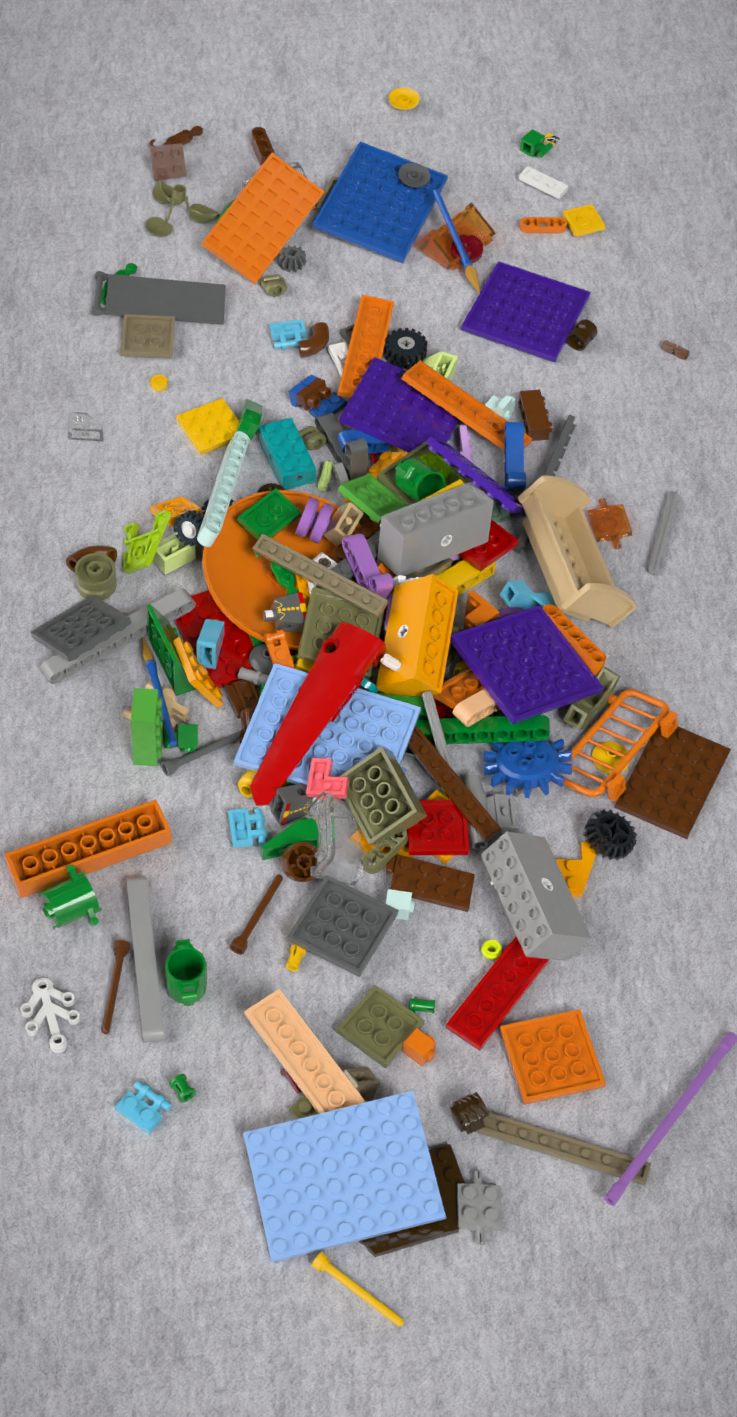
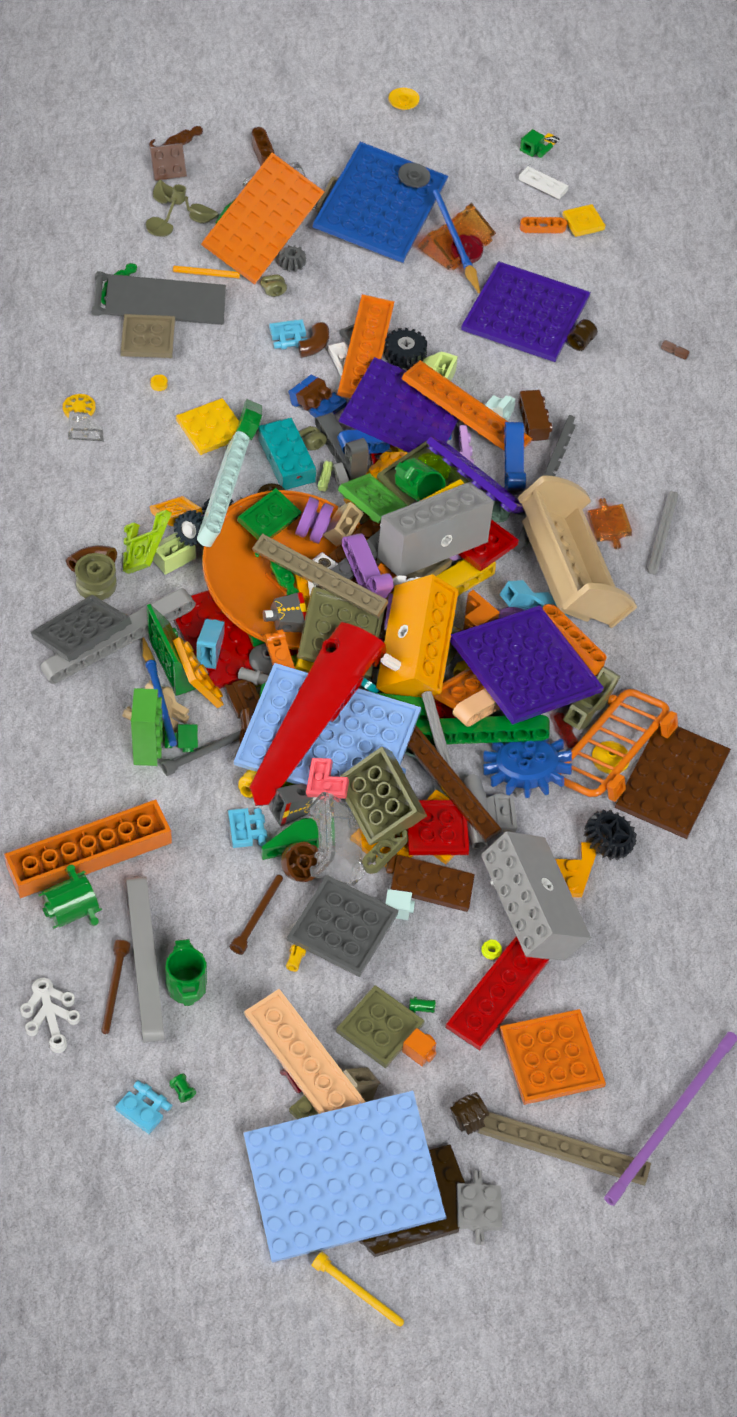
(79, 405): none -> yellow wheel
(209, 272): none -> light orange bar
(565, 730): none -> clear red axle

